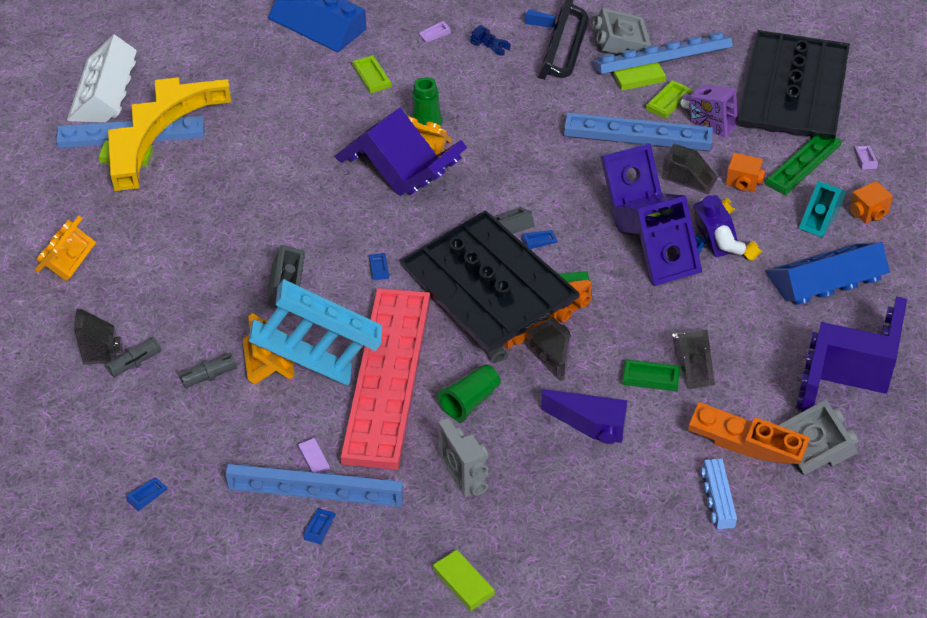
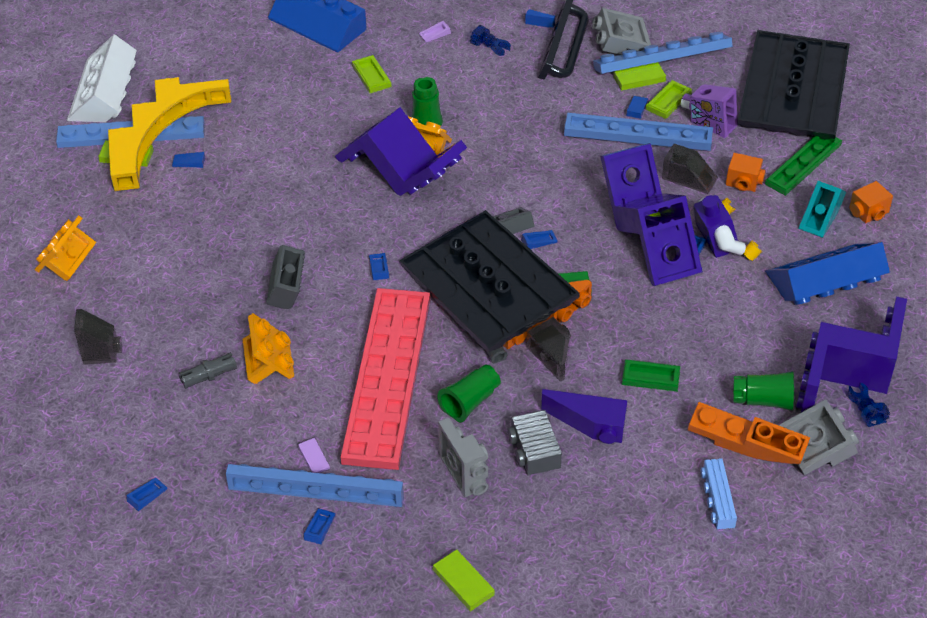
(133, 357): dark grey pin -> none
(189, 160): none -> blue piece
(321, 312): medium azure fence -> none
(535, 442): none -> brick
(637, 107): none -> blue piece
(694, 357): clear smoke slope -> none
(765, 390): none -> green plant
(866, 158): lavender piece -> none
(869, 409): none -> clear blue piece

